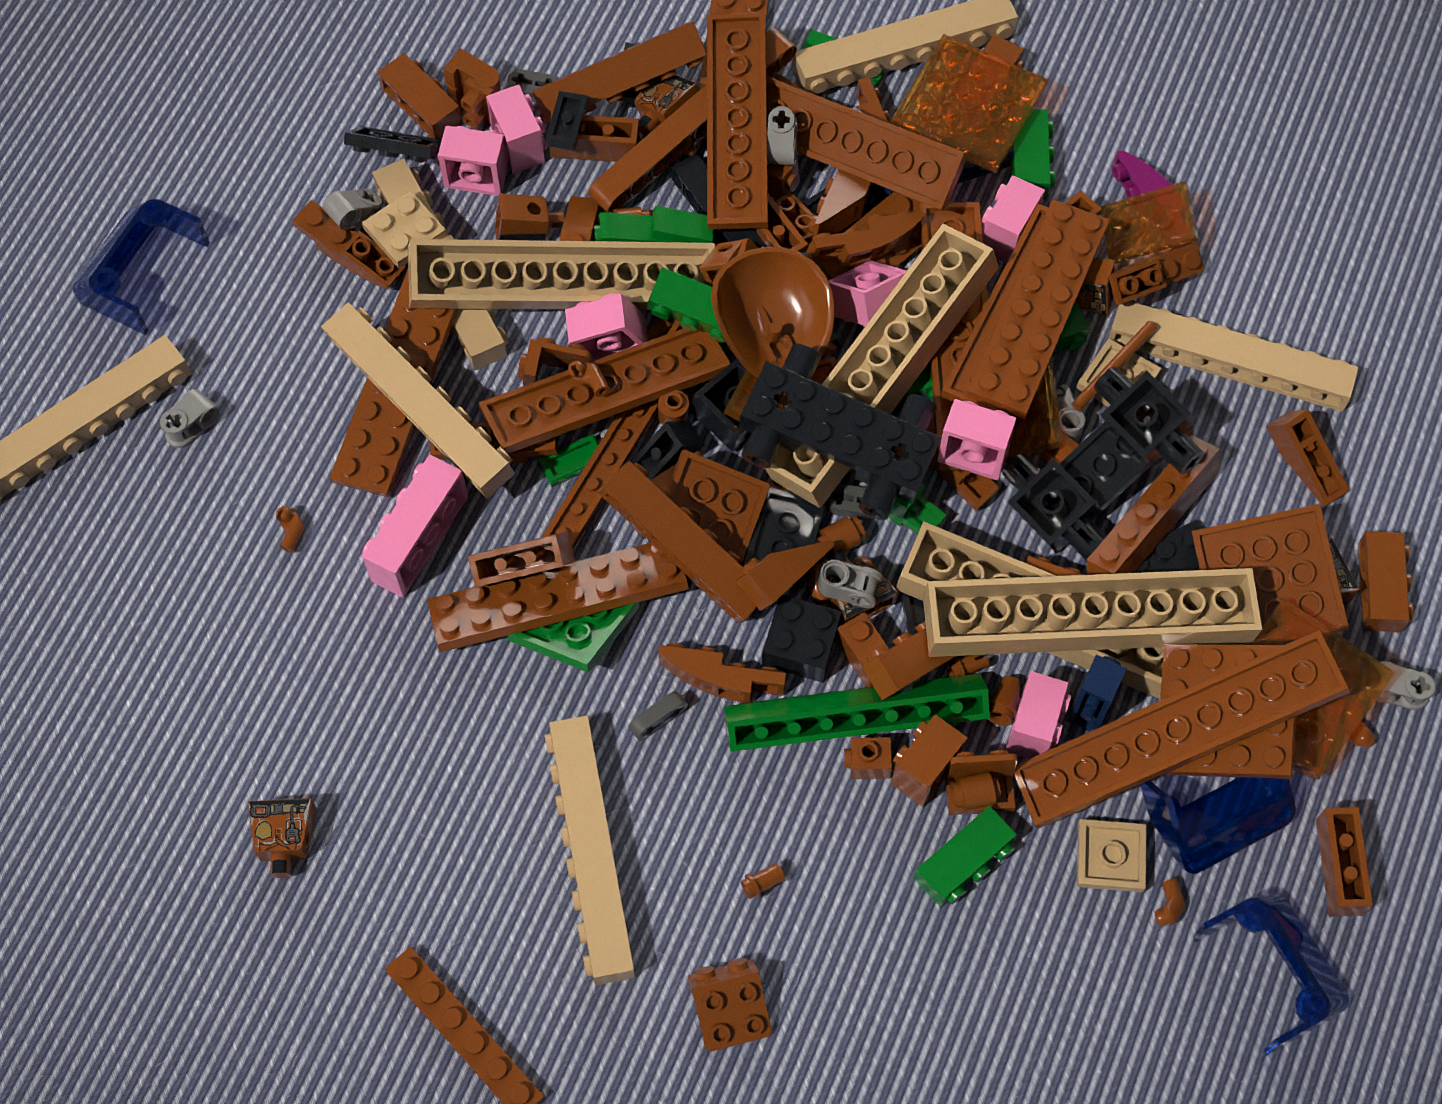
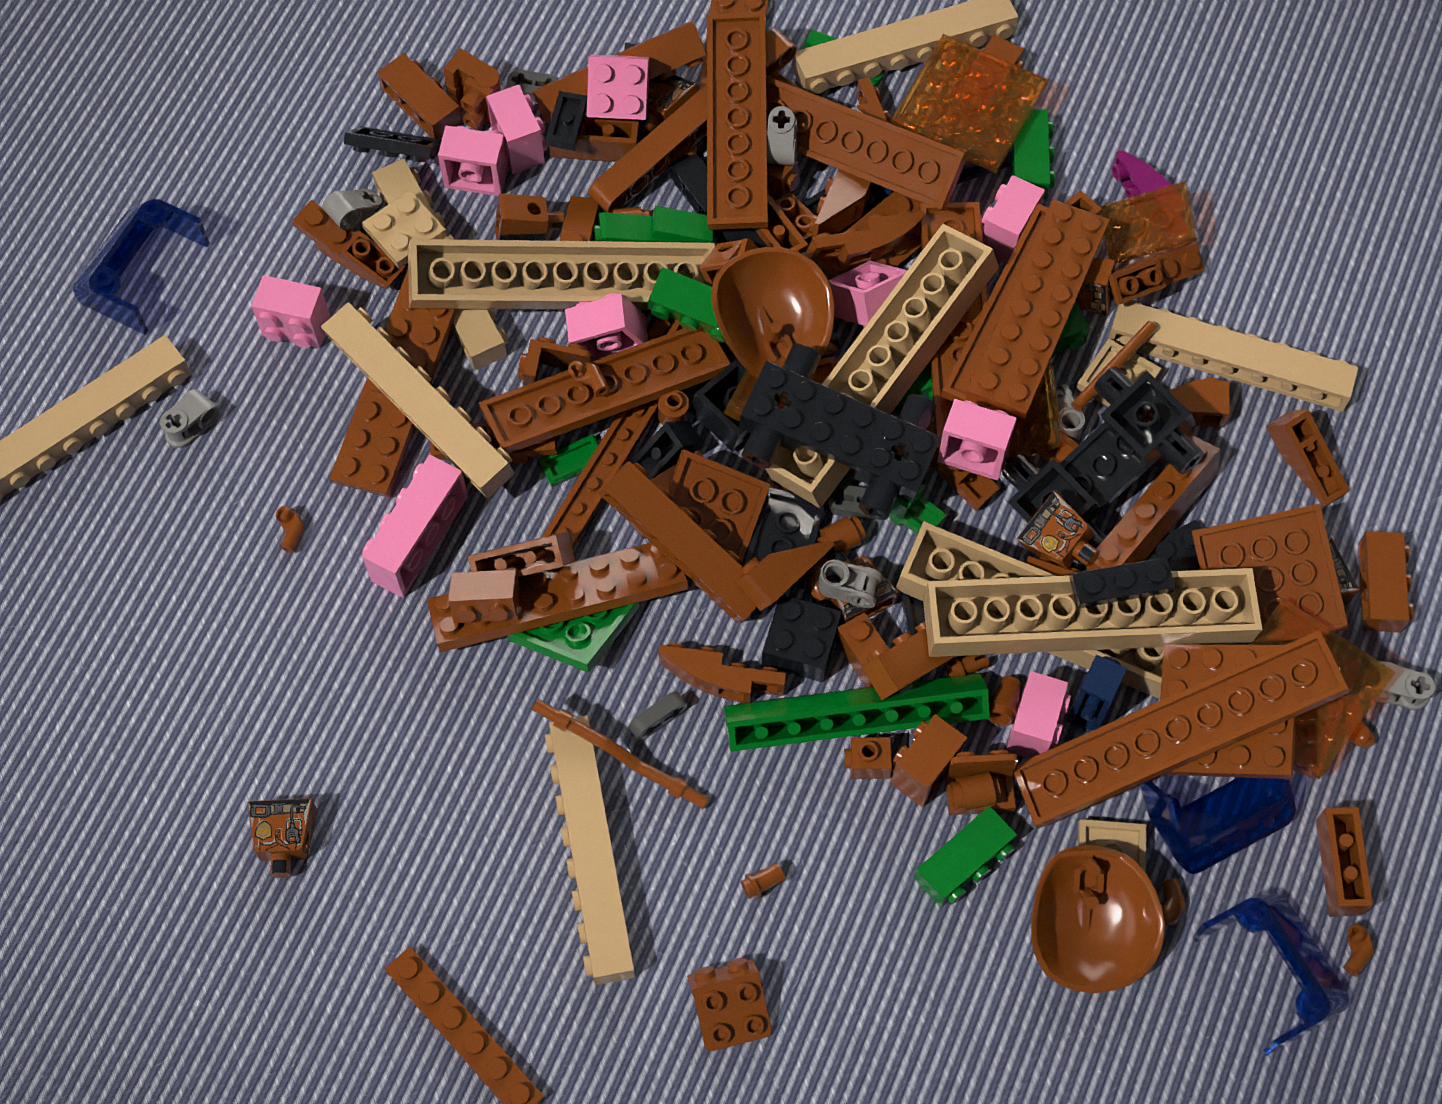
(290, 312): none -> bright pink brick
(484, 596): none -> brick
(564, 721): none -> dark orange bar
(618, 87): none -> bright pink brick
(1059, 534): none -> torso
(1095, 920): none -> dark orange piece
(1122, 582): none -> black plate
(1205, 400): none -> dark orange slope
(1361, 949): none -> dark orange arm

